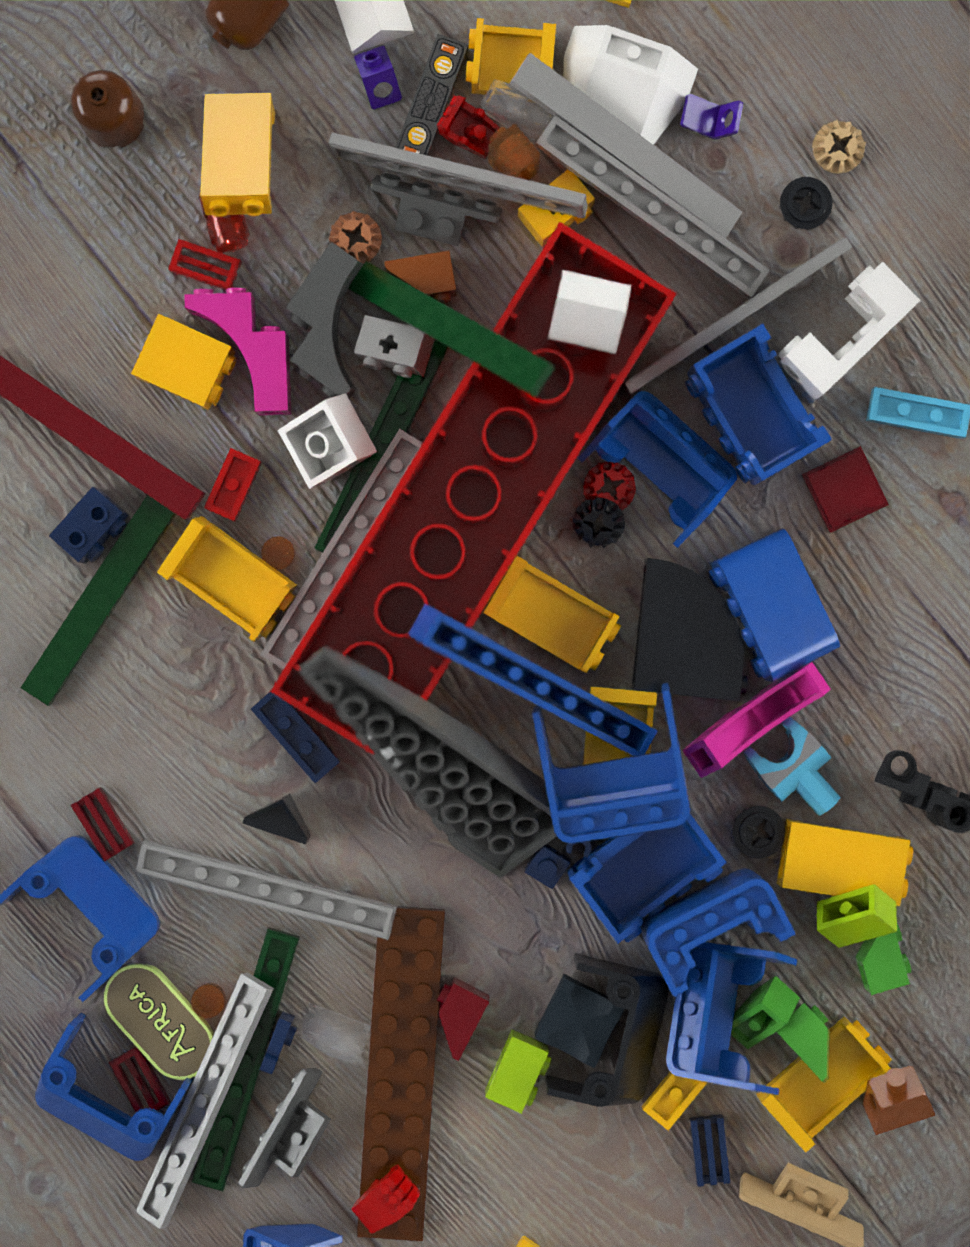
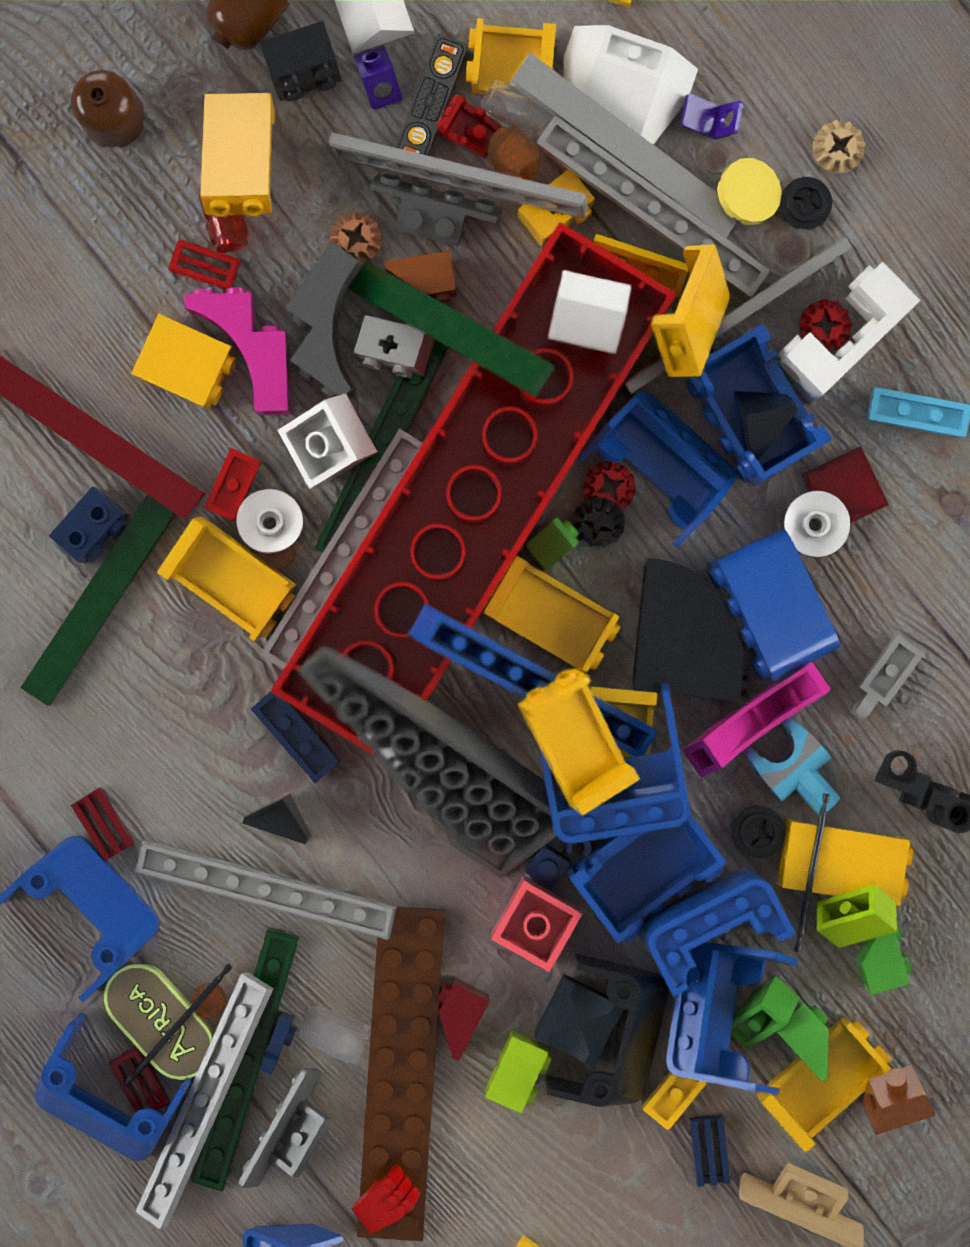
(177, 1025): none -> black piece
(266, 506): none -> white dish
(301, 61): none -> black brick
(536, 923): none -> coral brick
(552, 543): none -> bright green slope
(576, 741): none -> yellow panel
(660, 268): none -> yellow plate
(690, 332): none -> yellow panel
(749, 191): none -> light yellow tile
(763, 418): none -> black slope
(811, 875): none -> black piece
(833, 522): none -> white dish
(836, 313): none -> red gear
(886, 675): none -> light grey plate

